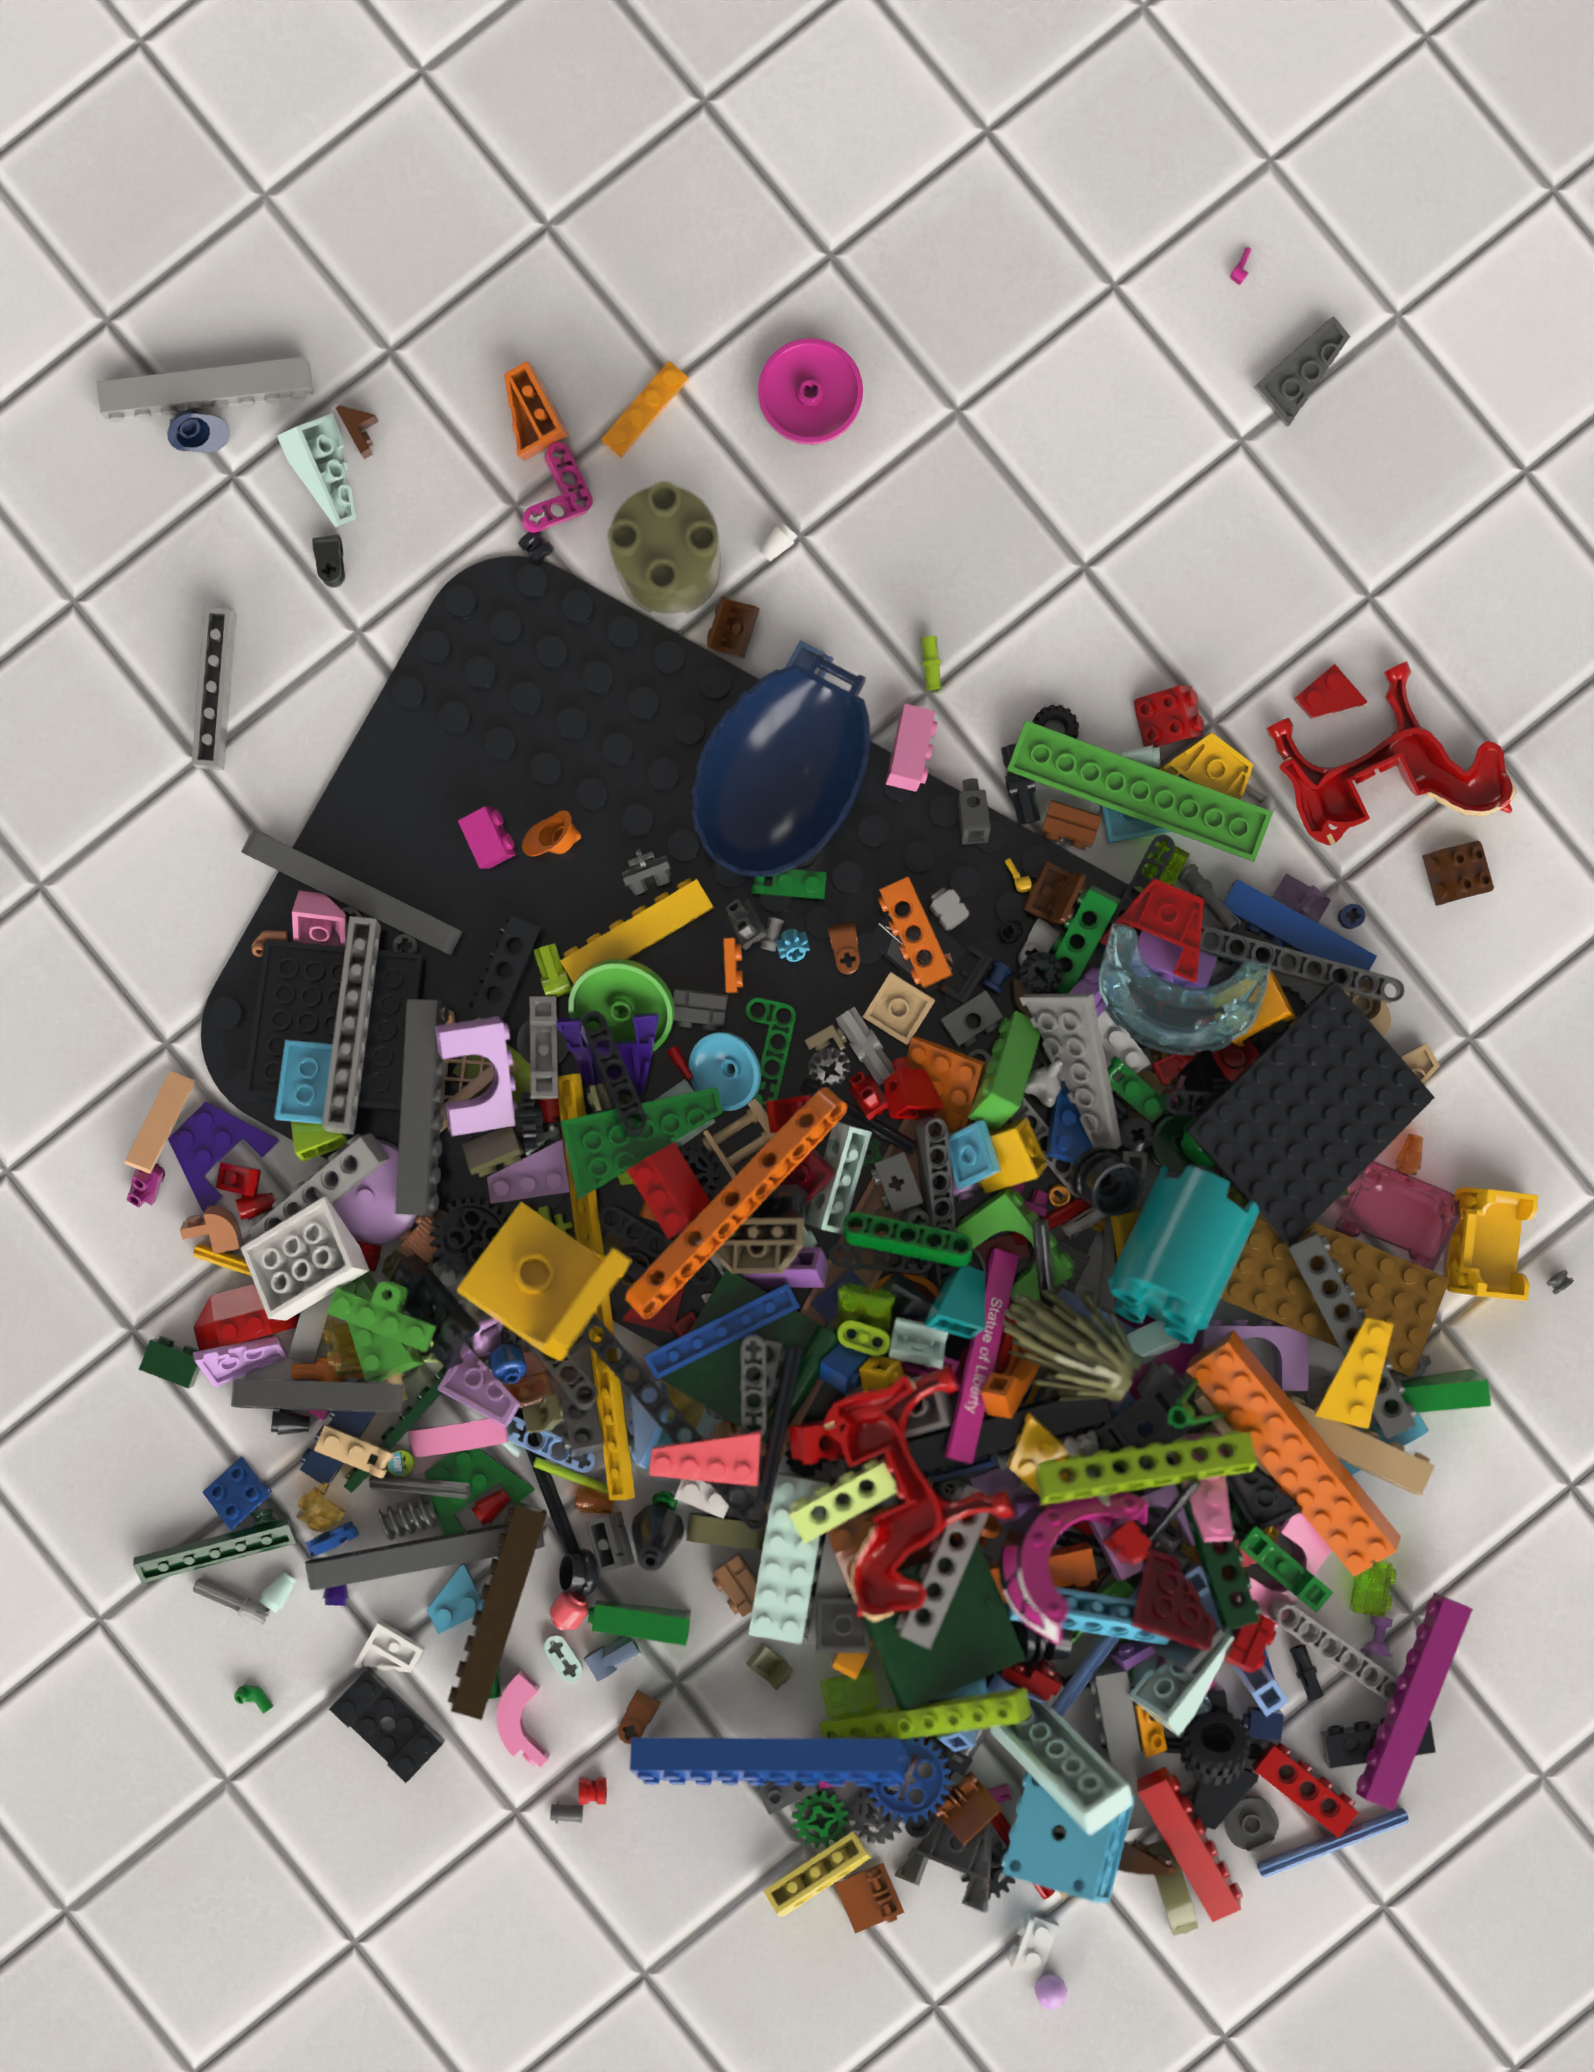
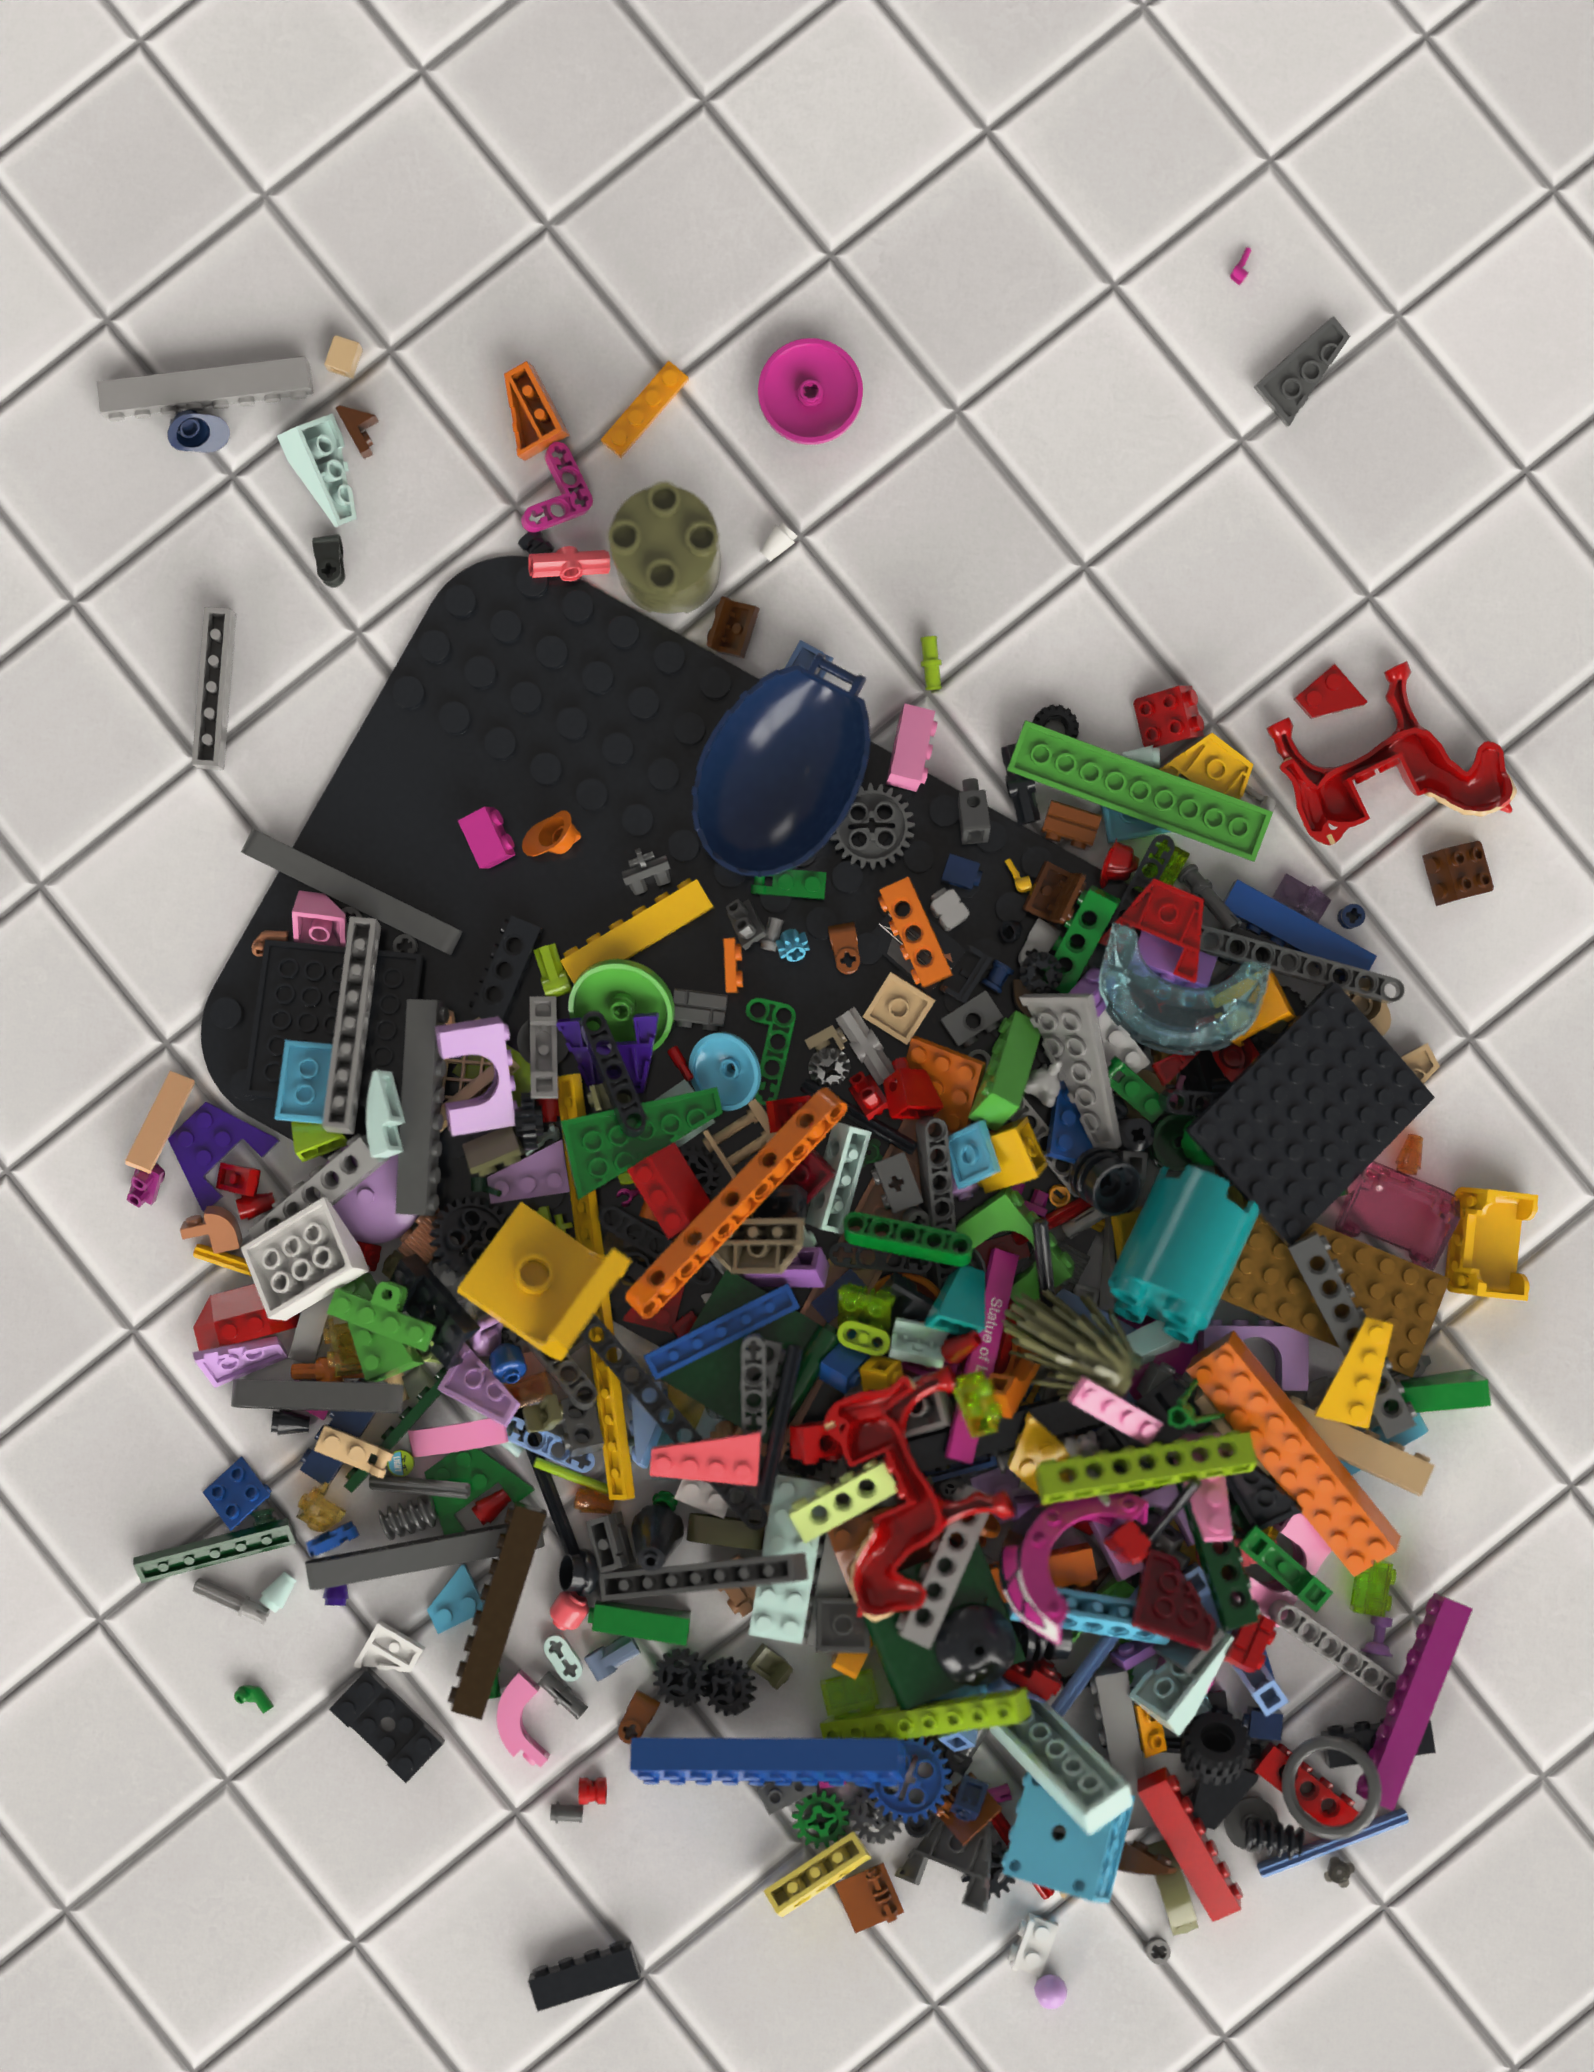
(170, 1362): dark green brick -> none
(343, 356): none -> tan panel
(383, 1116): none -> light aqua slope
(479, 1184): none -> clear green hand
(562, 1695): none -> dark grey pin
(569, 563): none -> coral piece
(584, 1975): none -> black brick
(630, 1193): none -> dark pink hand
(688, 1685): none -> black gear
(704, 1576): none -> dark grey brick
(737, 1685): none -> black gear
(873, 851): none -> dark grey gear
(960, 1346): none -> red cone
(961, 872): none -> dark blue brick
(965, 1631): none -> black dish
(969, 1798): none -> dark blue bracket
(977, 1403): none -> clear neon green brick
(1074, 1539): black pin -> none
(1115, 1411): none -> bright pink plate
(1118, 864): none -> red piece
(1158, 1942): none -> light grey bush
(1274, 1838): none -> black piece
(1306, 1672): black pin -> none
(1336, 1864): none -> clear smoke plate
(1370, 1771): none -> dark grey wedge
(1560, 1281): dark grey bush -> none

